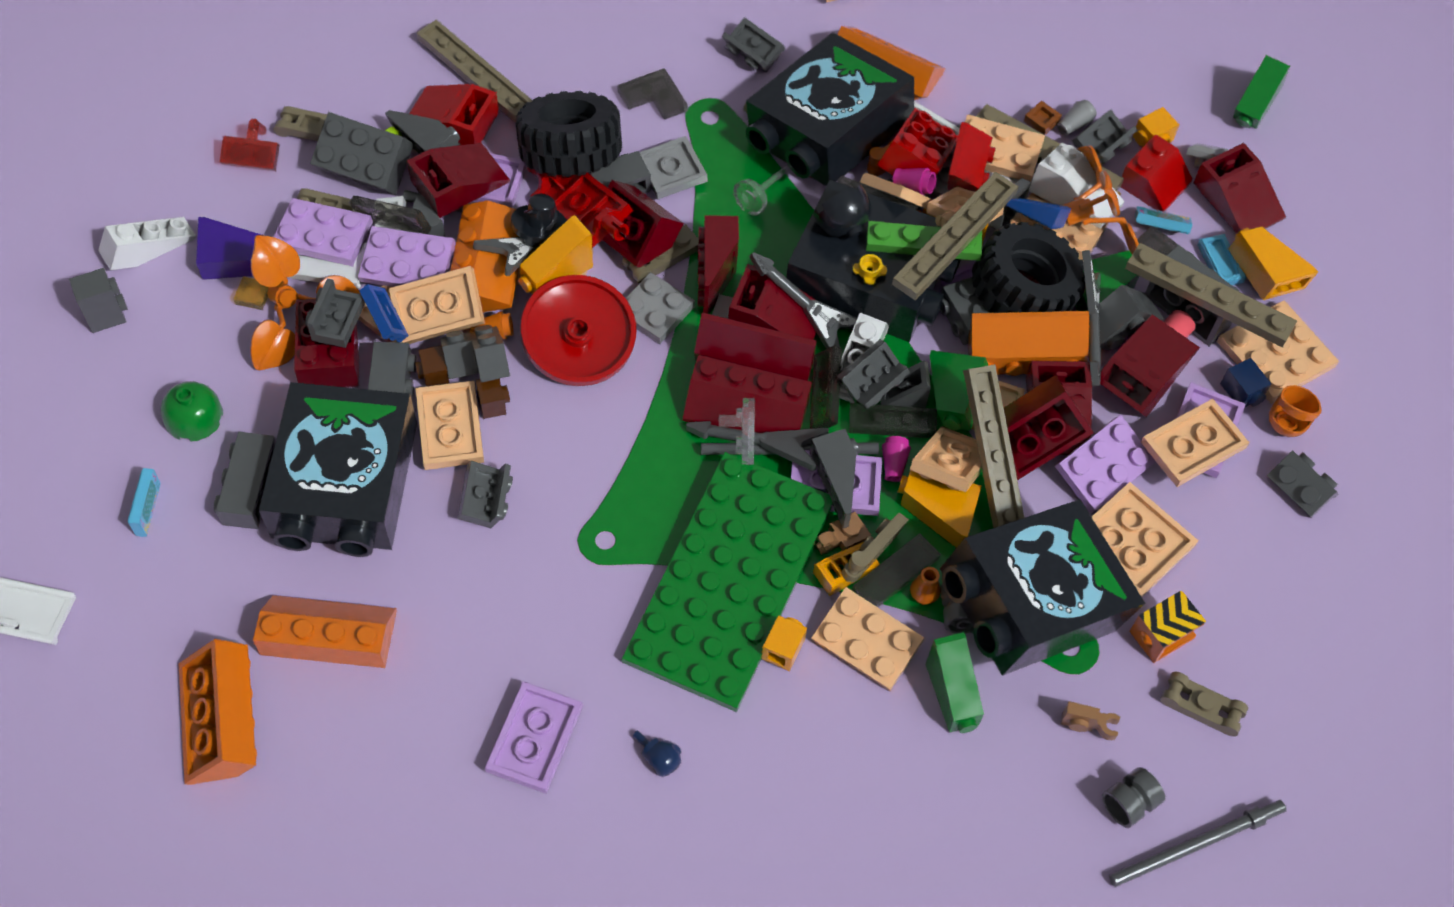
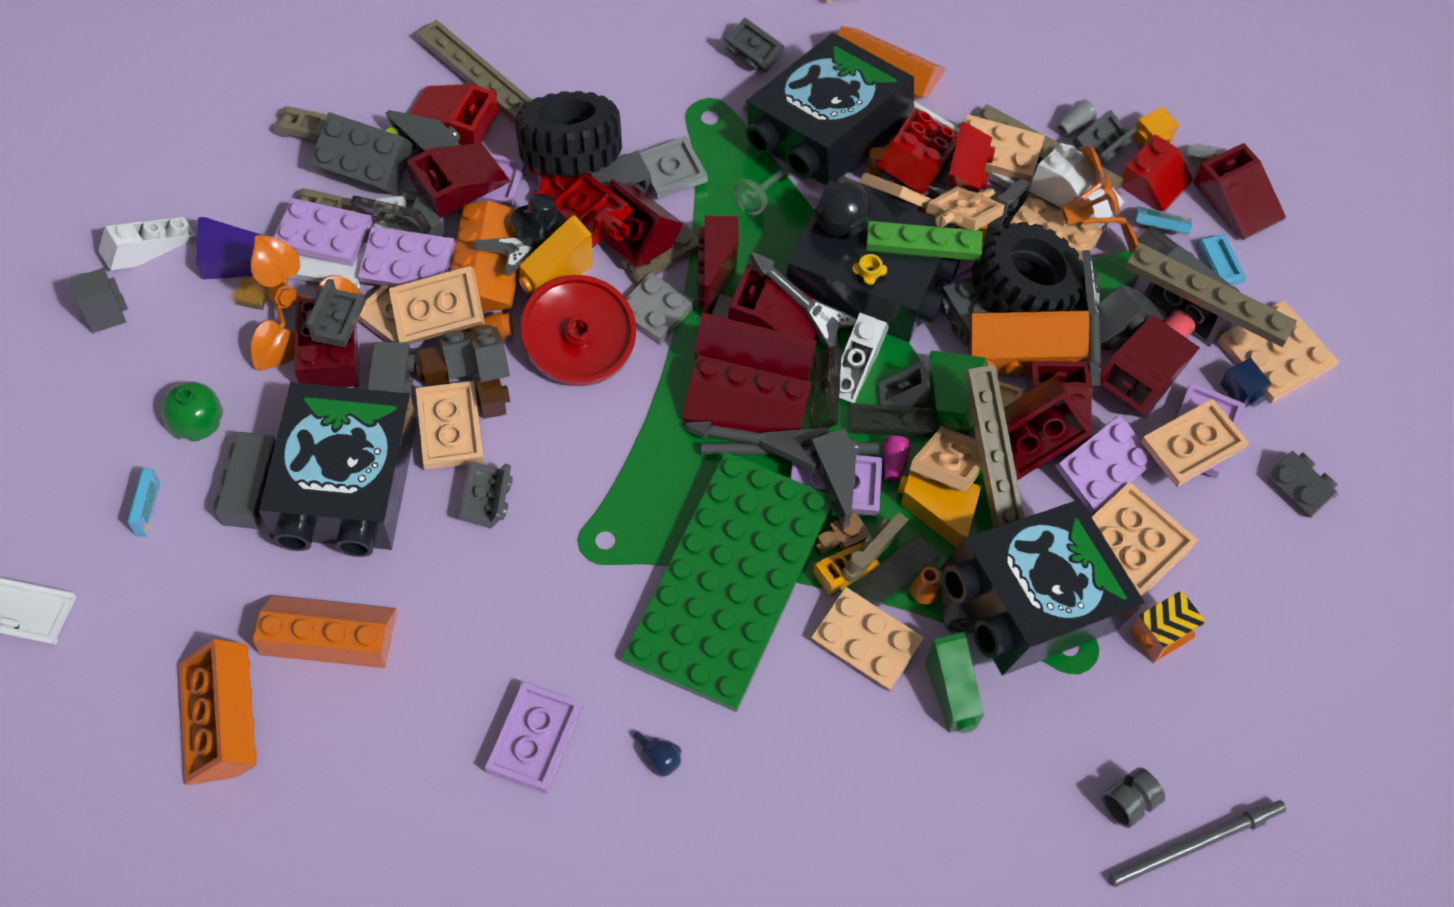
(249, 151): clear red plate -> none
(384, 313): blue tile -> none
(656, 88): clear smoke tile -> none
(746, 419): clear plate -> none
(784, 642): light orange brick -> none
(872, 375): dark grey bracket -> none
(917, 179): dark pink cone -> none
(955, 236): dark tan plate -> none
(1042, 118): dark orange plate -> none
(1047, 214): blue slope -> none
(1086, 718): medium nougat plate -> none
(1204, 704): dark tan plate -> none
(1261, 92): green slope -> none
(1270, 263): light orange slope -> none
(1298, 407): orange helmet -> none

